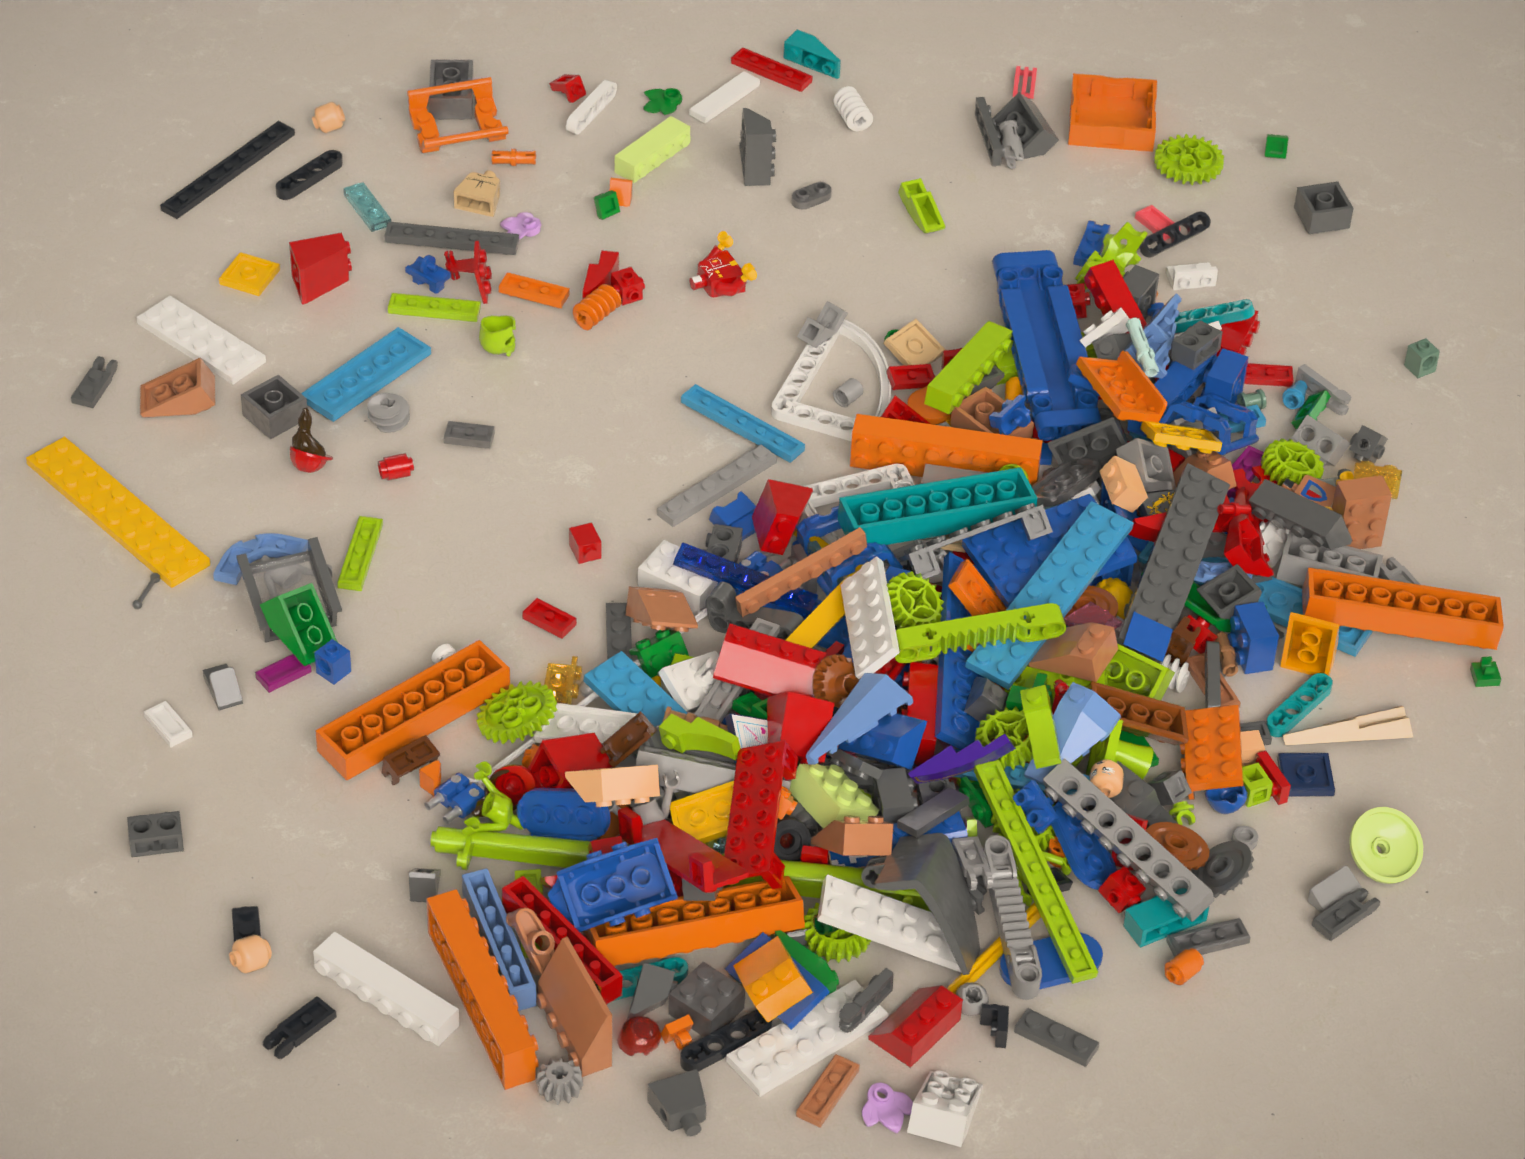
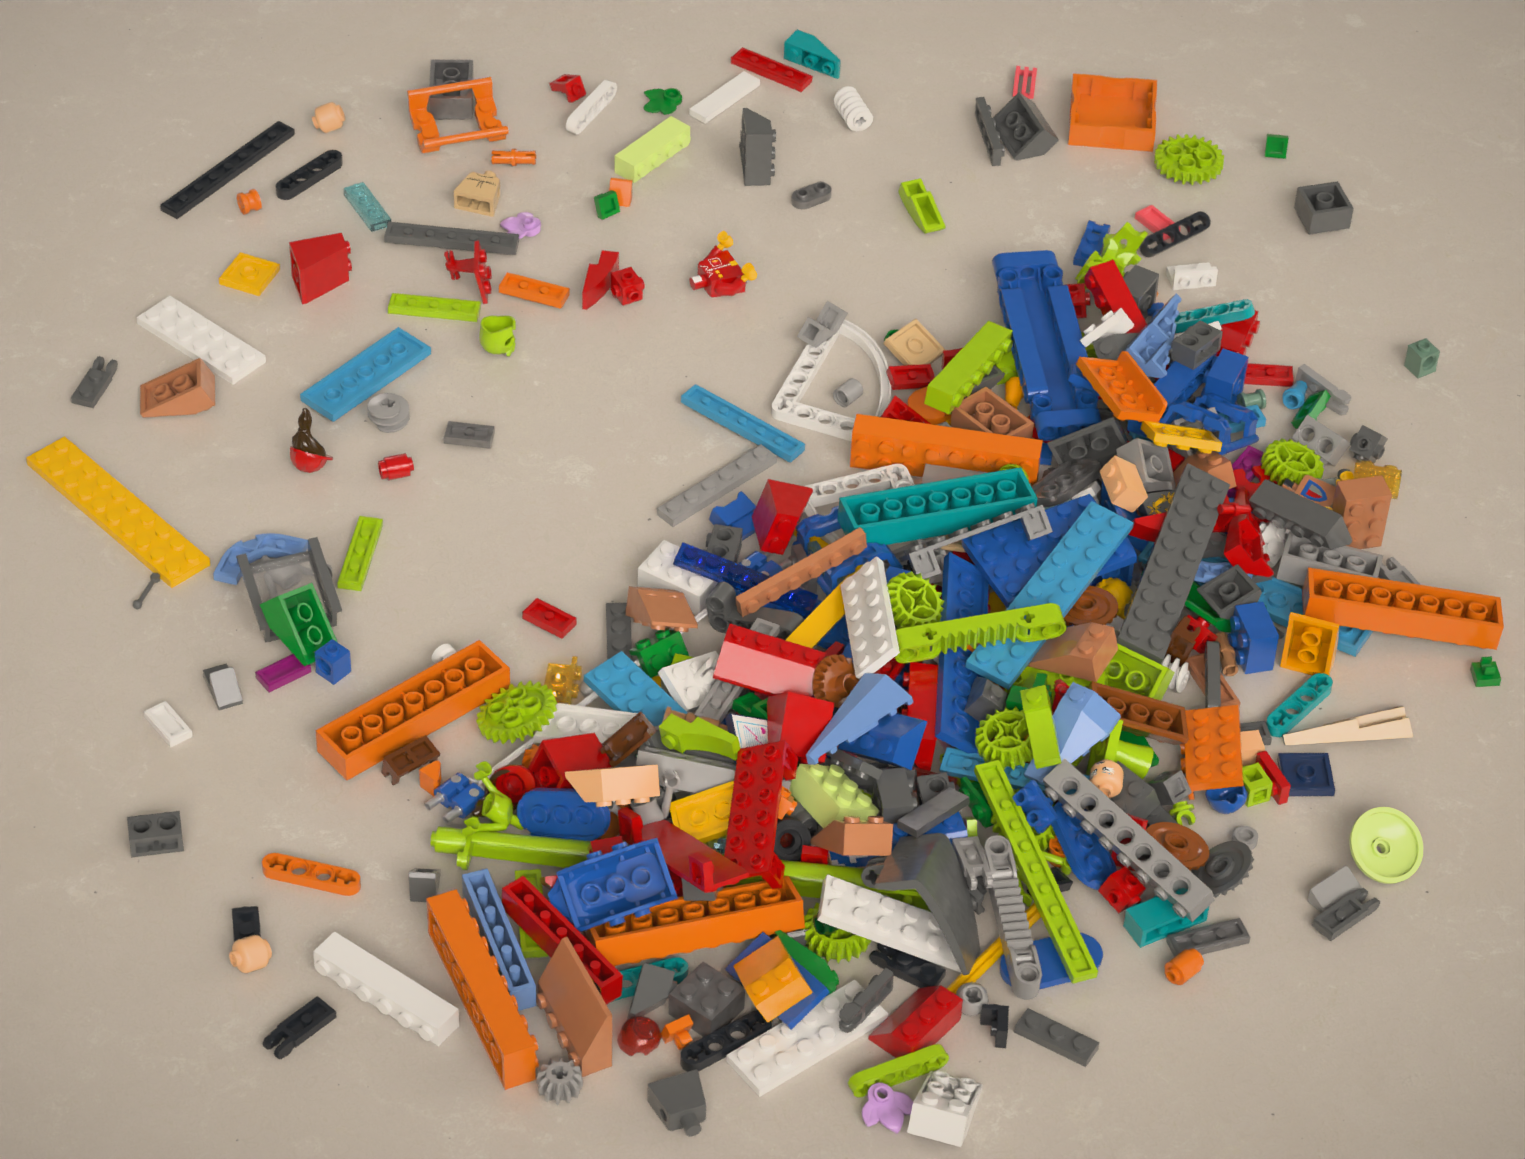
(249, 201): none -> orange wheel
(273, 406): flat silver brick -> none
(313, 870): none -> orange beam
(426, 271): blue hips -> none
(528, 929): nougat connector -> none
(585, 543): red brick -> none
(596, 306): orange piece -> none
(827, 1090): nougat tile -> none
(899, 1069): none -> lime beam
(908, 967): none -> black hinge
(953, 763): dark purple slope -> none
(974, 591): orange tile -> none
(1011, 142): light grey piece -> none
(1012, 415): blue hips -> none
(1092, 613): clear pink piece -> none
(1145, 354): light aqua pin -> none
(1148, 636): blue sticker -> none

